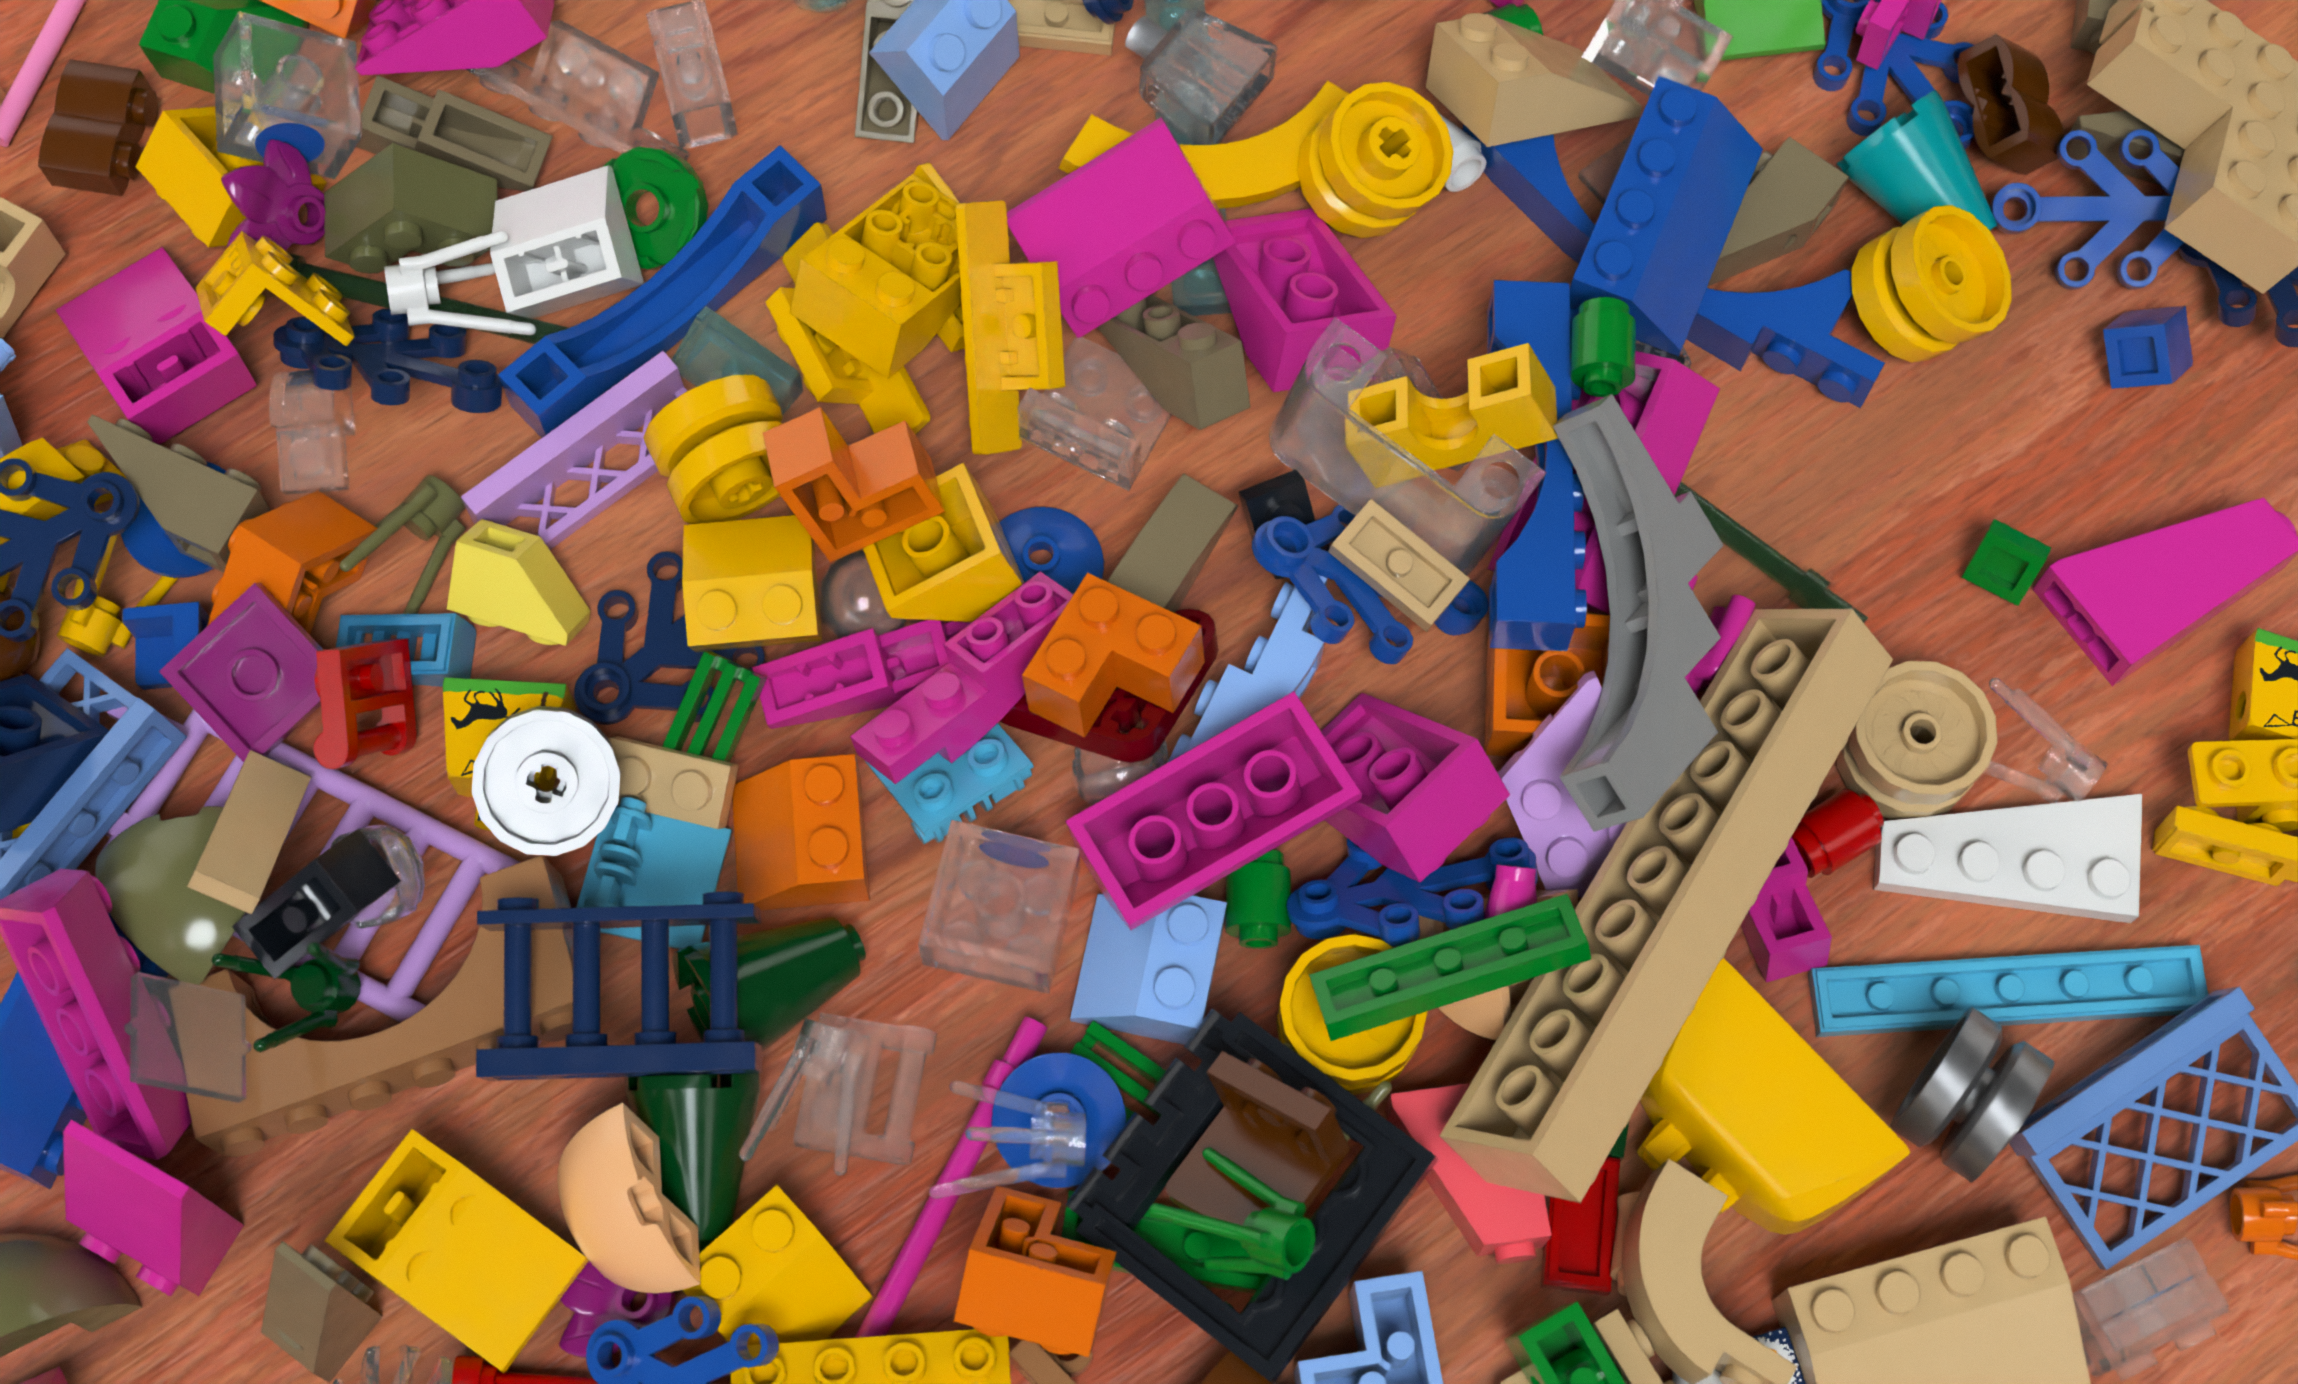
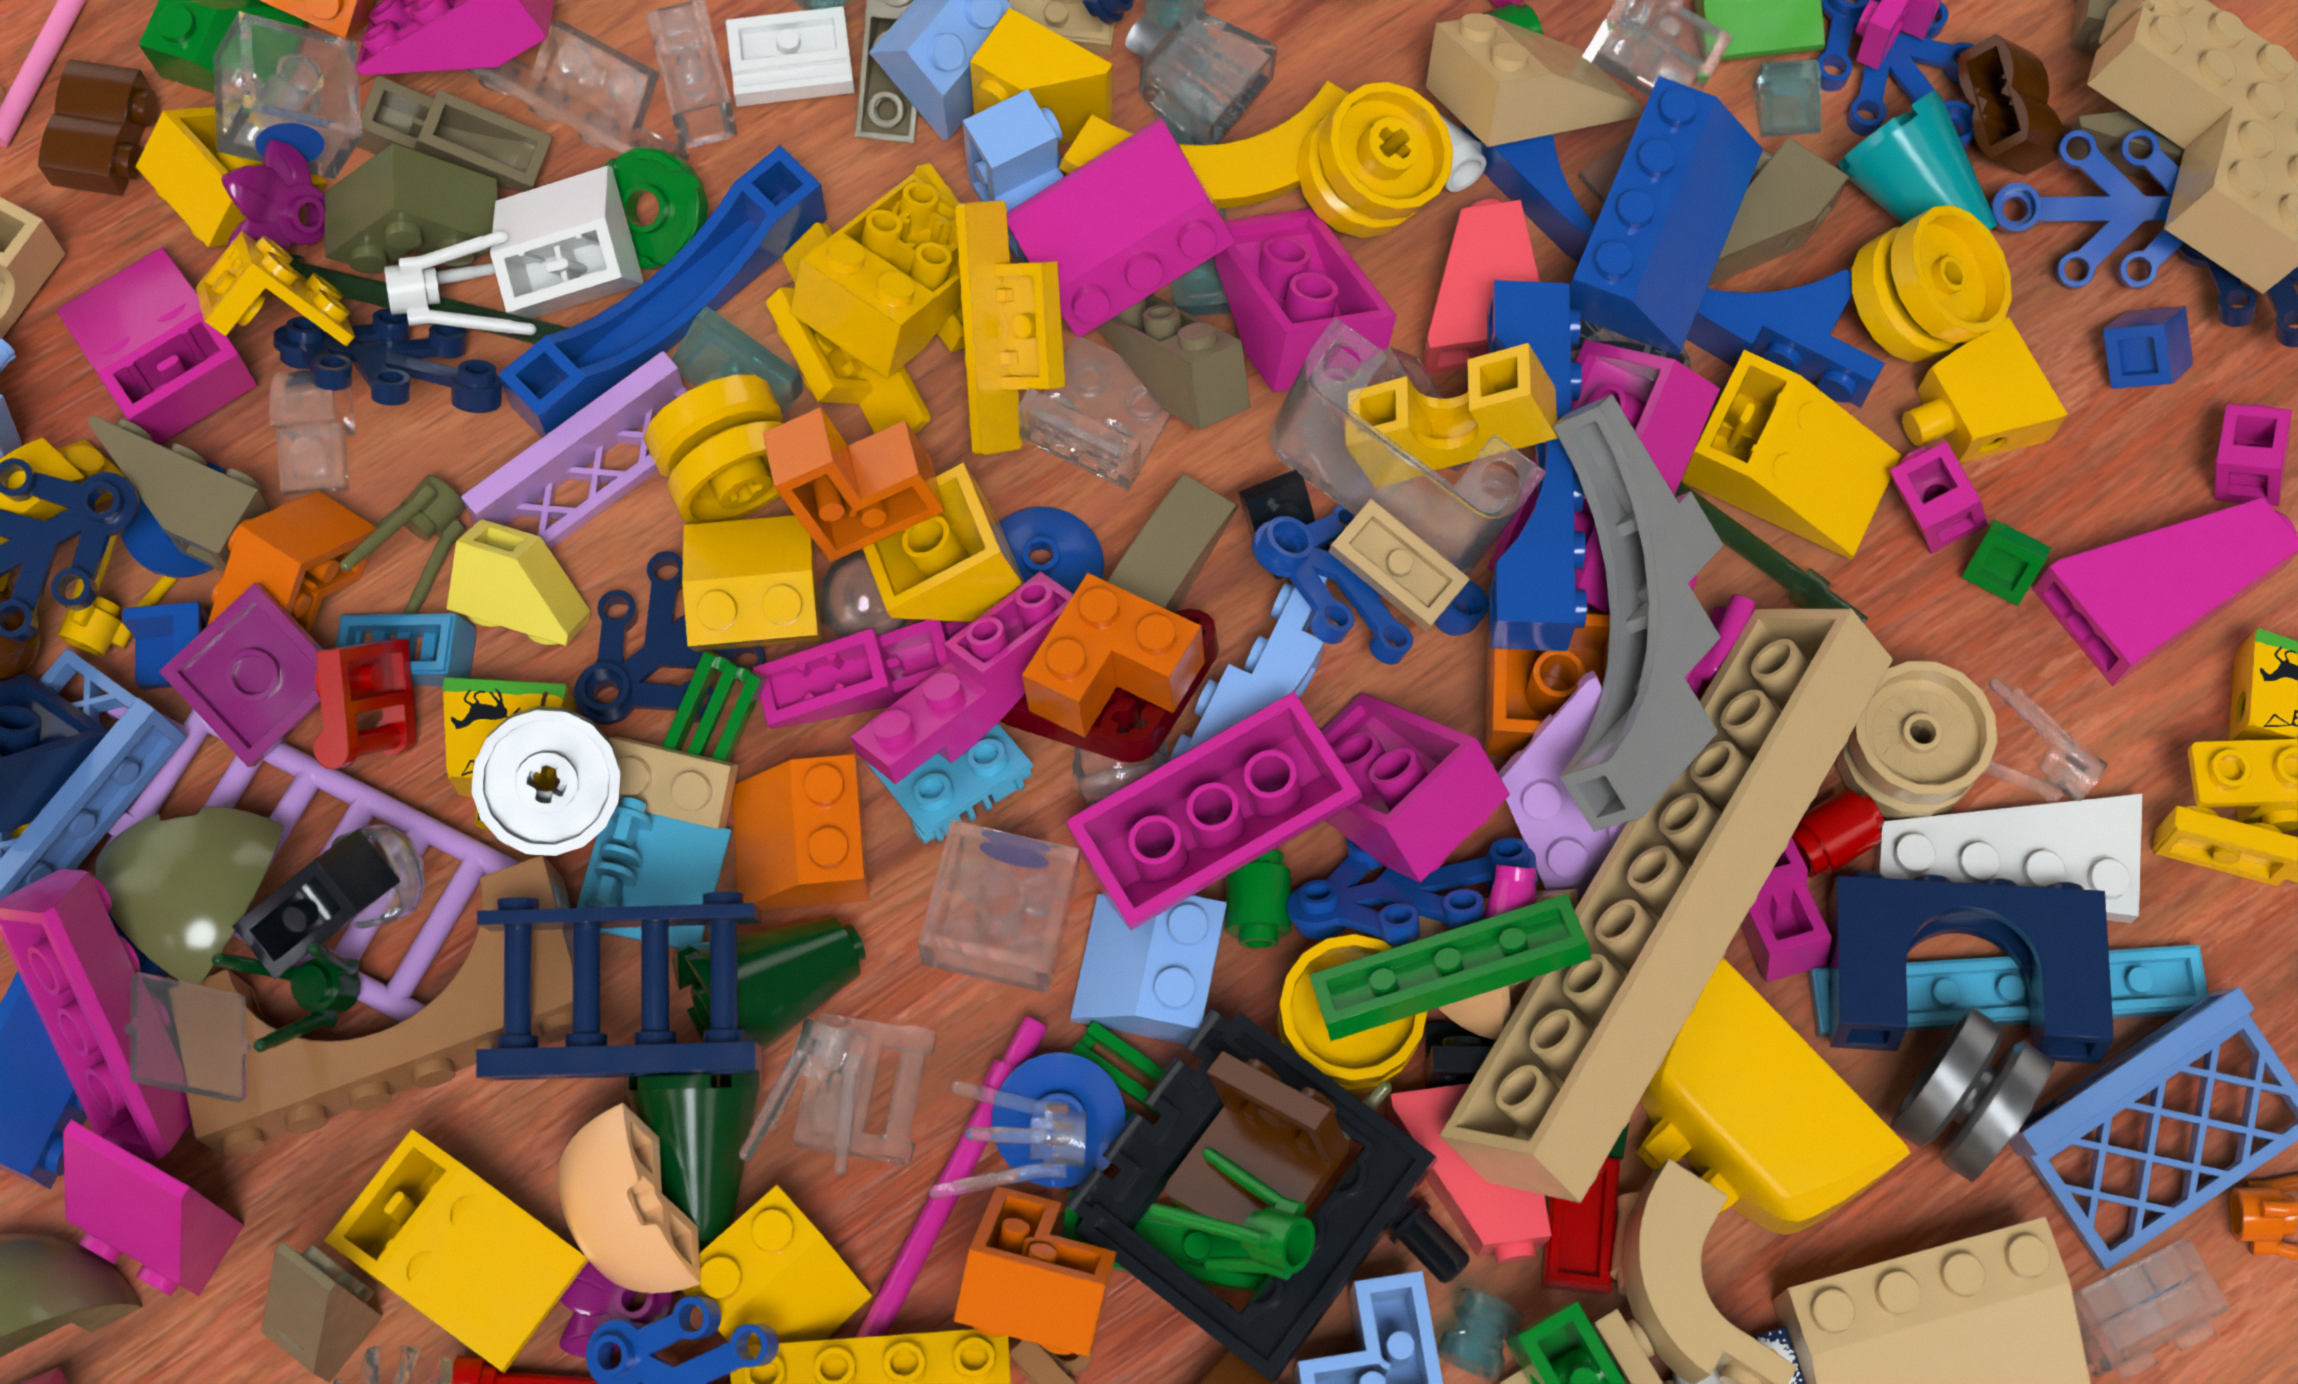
(249, 832): tan tile -> none
(789, 56): none -> white plate
(1012, 154): none -> light blue brick
(1053, 69): none -> yellow slope
(1428, 1241): none -> black axle
(1452, 1054): none -> black bracket
(1477, 1338): none -> clear light blue wheel
(1486, 247): none -> coral slope
(1603, 347): green brick -> none
(1788, 97): none -> clear light blue slope
(1791, 457): none -> yellow slope
(1948, 516): none -> dark pink brick
(1986, 398): none -> yellow torso
(2048, 931): none -> dark blue arch
(2252, 453): none -> dark pink brick

